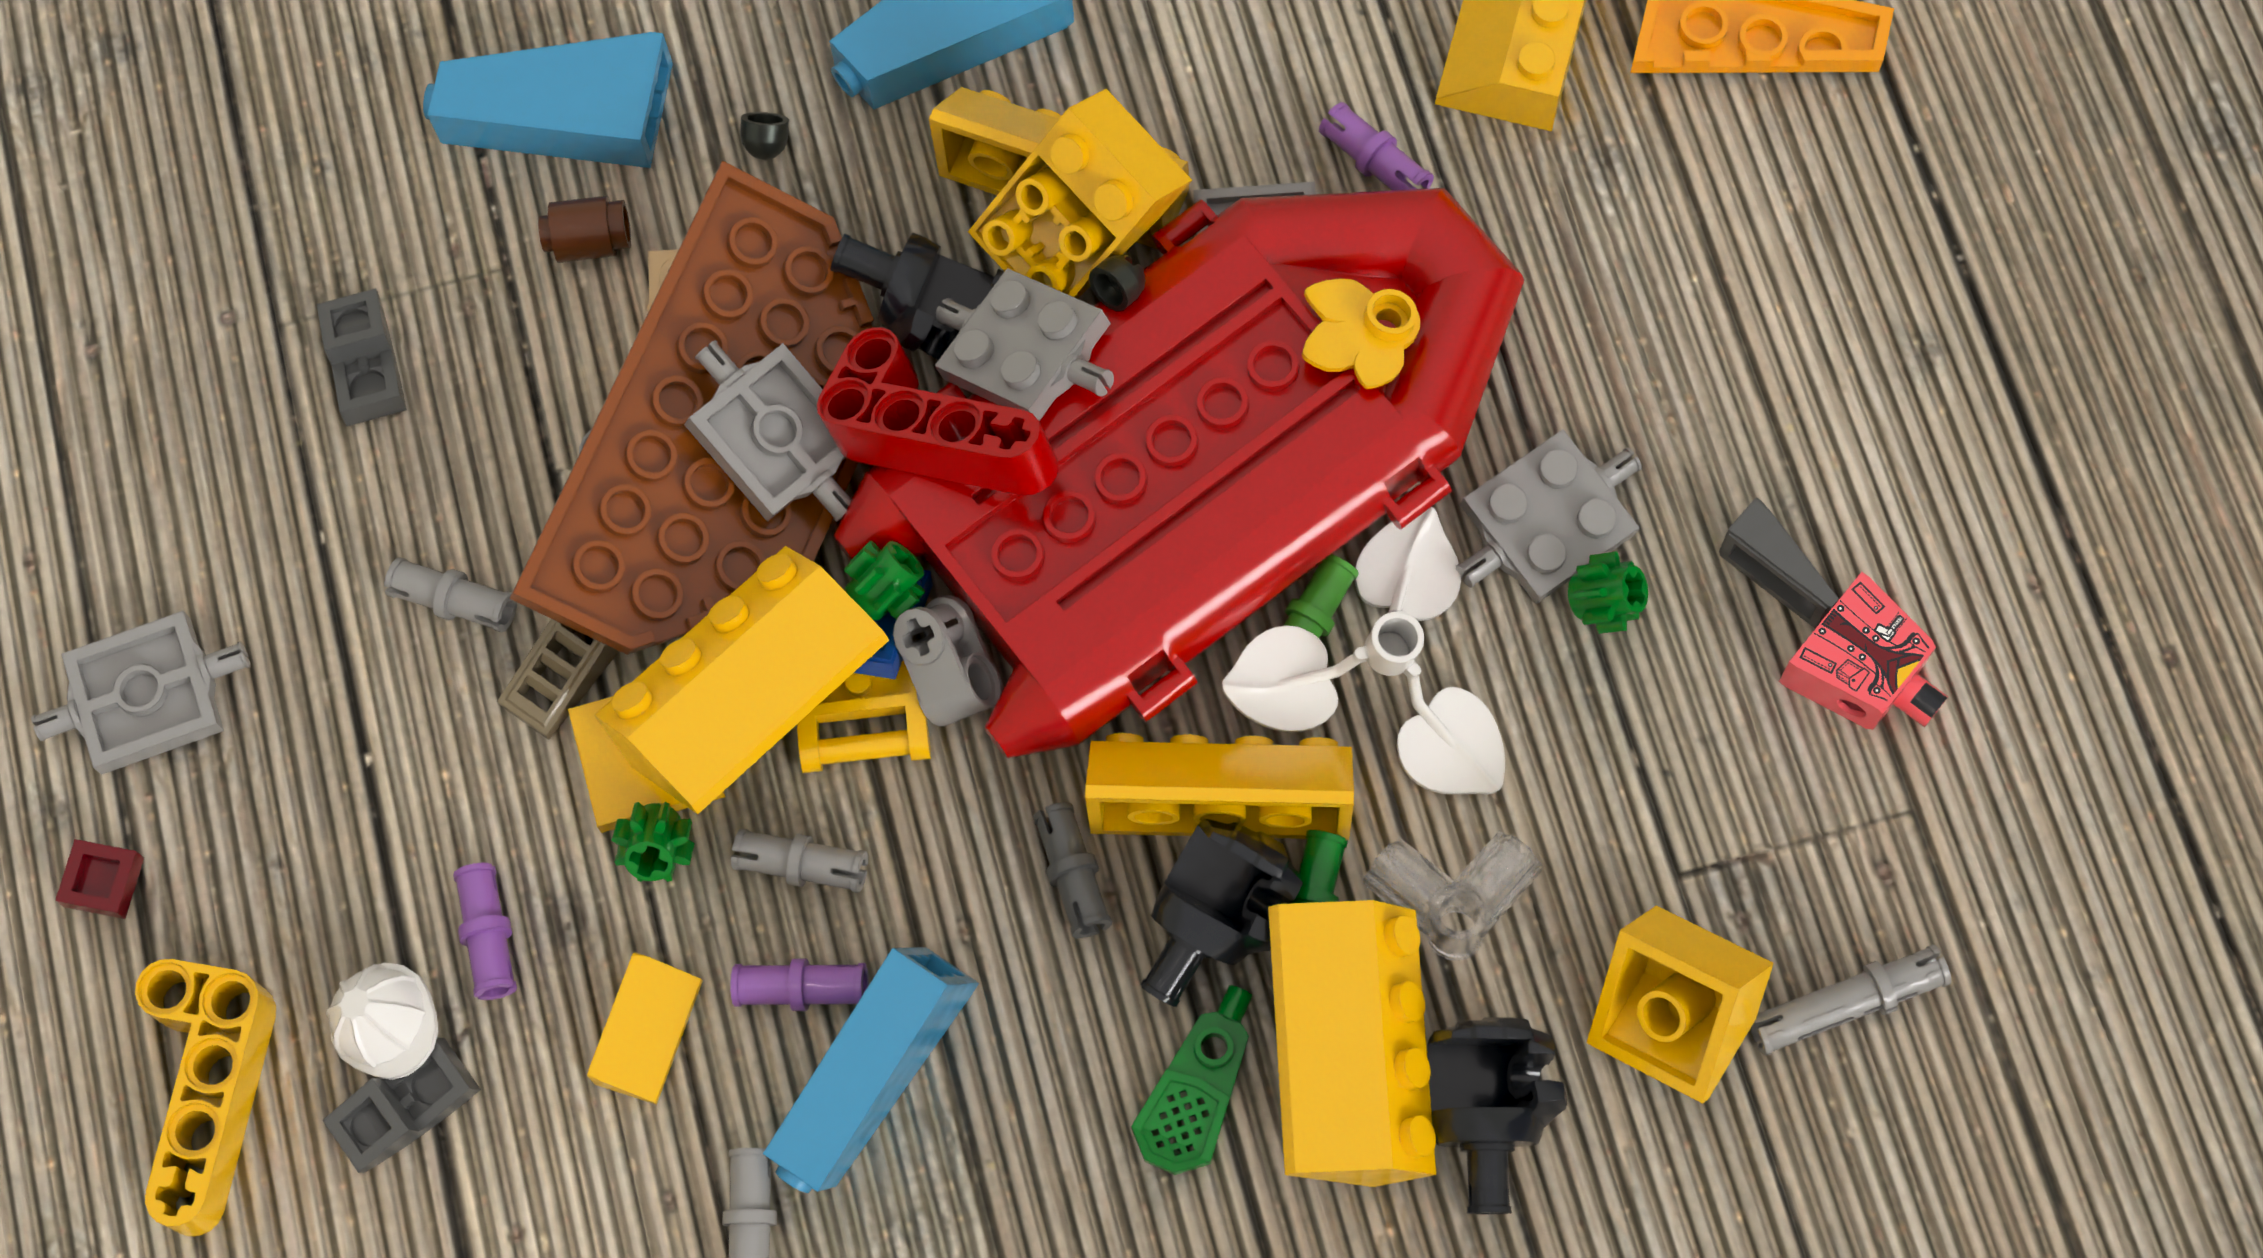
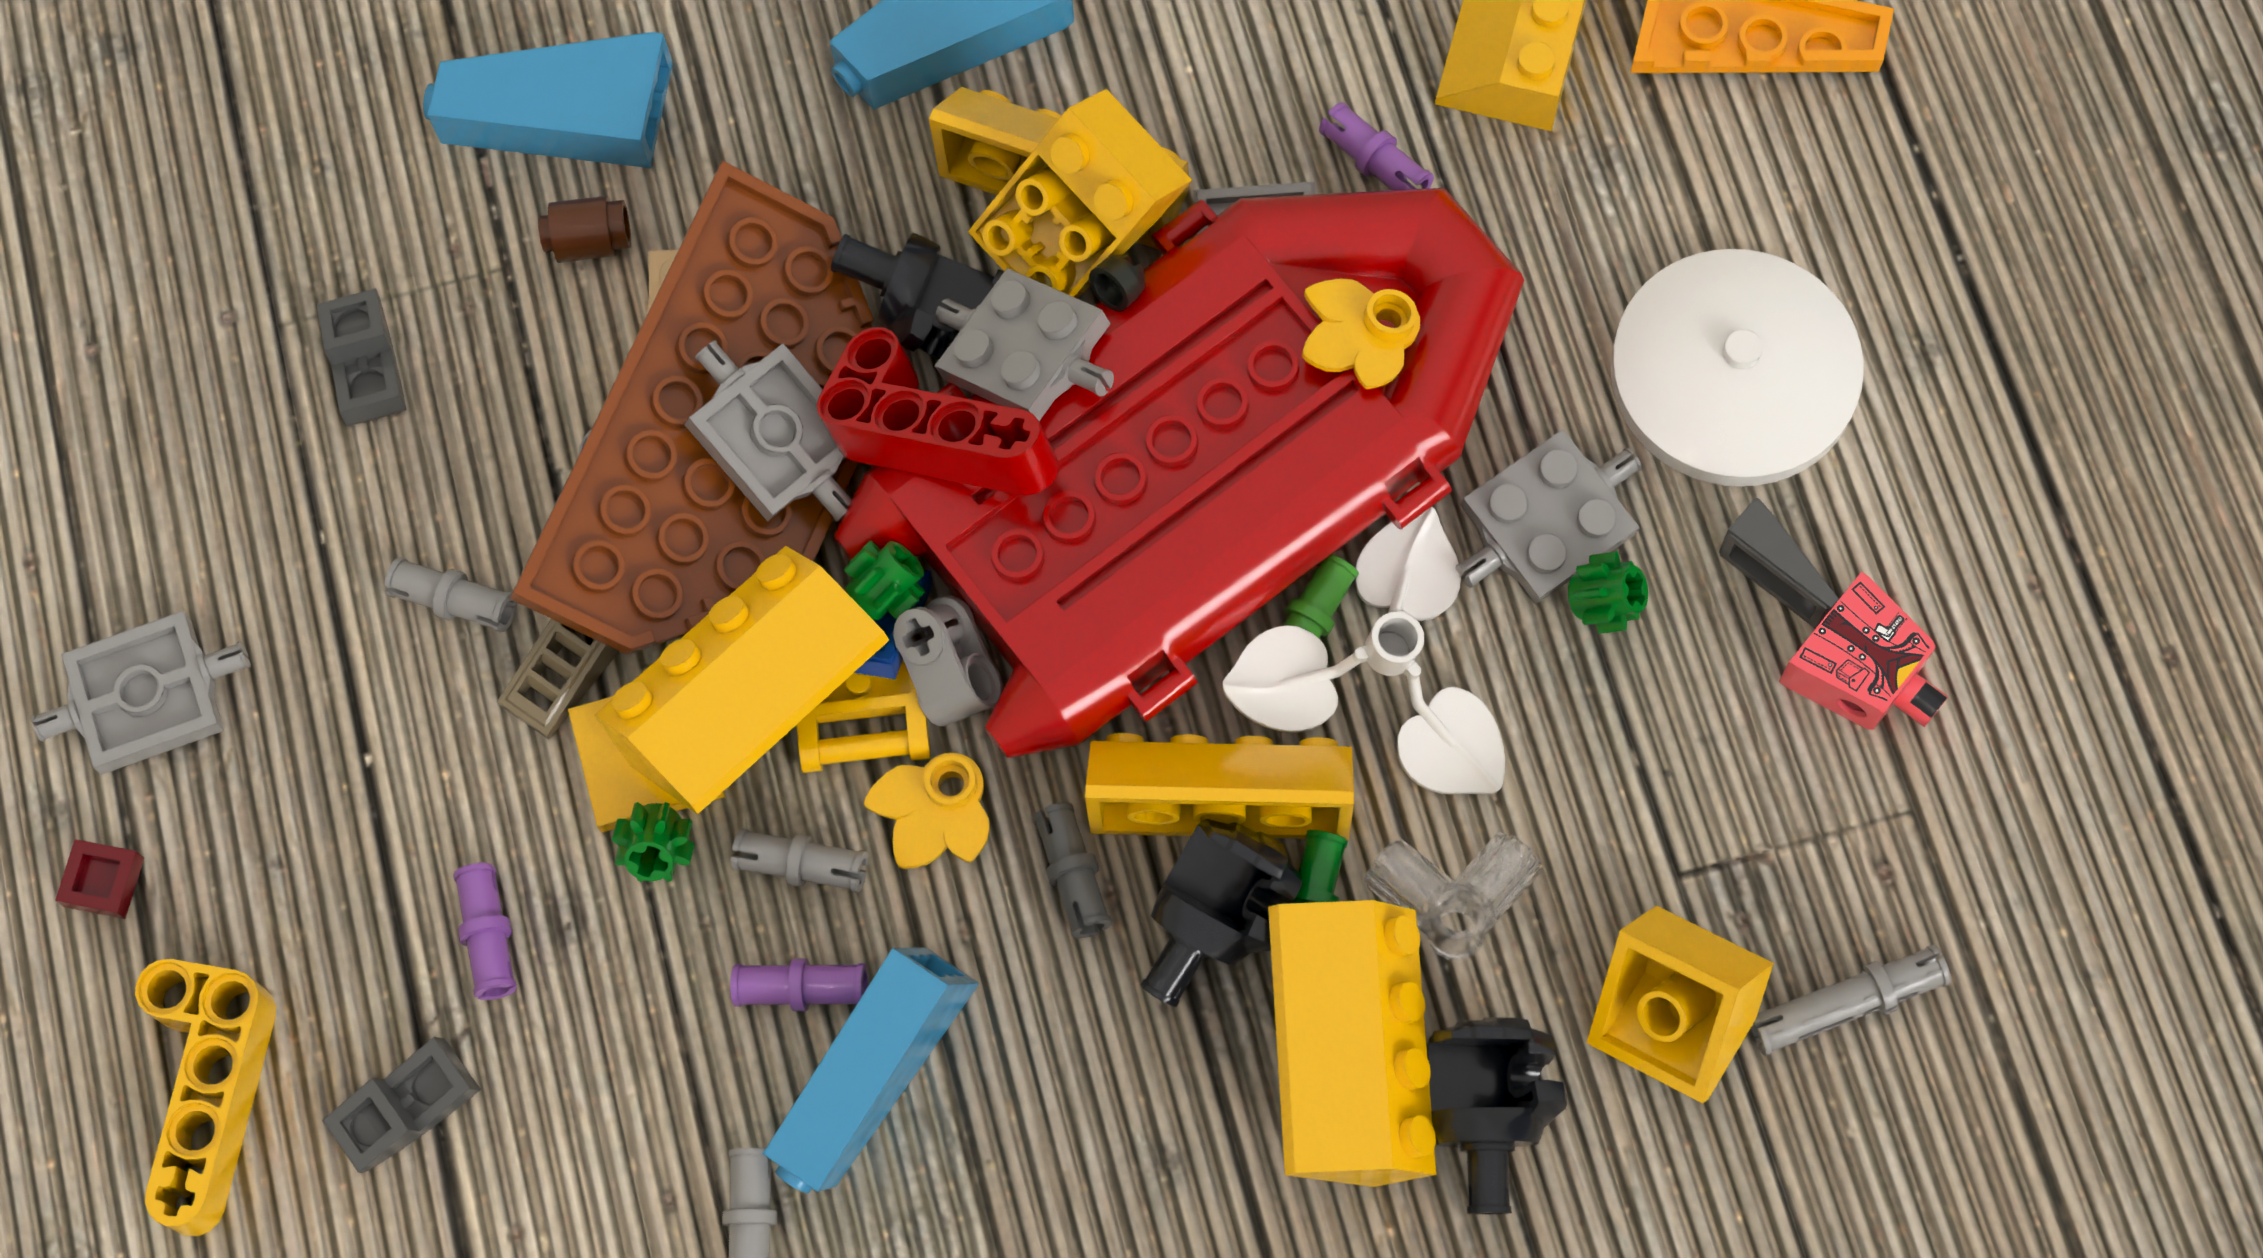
(383, 1021): white piece -> none
(644, 1028): yellow slope -> none
(764, 134): pearl dark grey hinge -> none
(928, 818): none -> yellow plate
(1200, 1079): green piece -> none
(1736, 367): none -> white dish

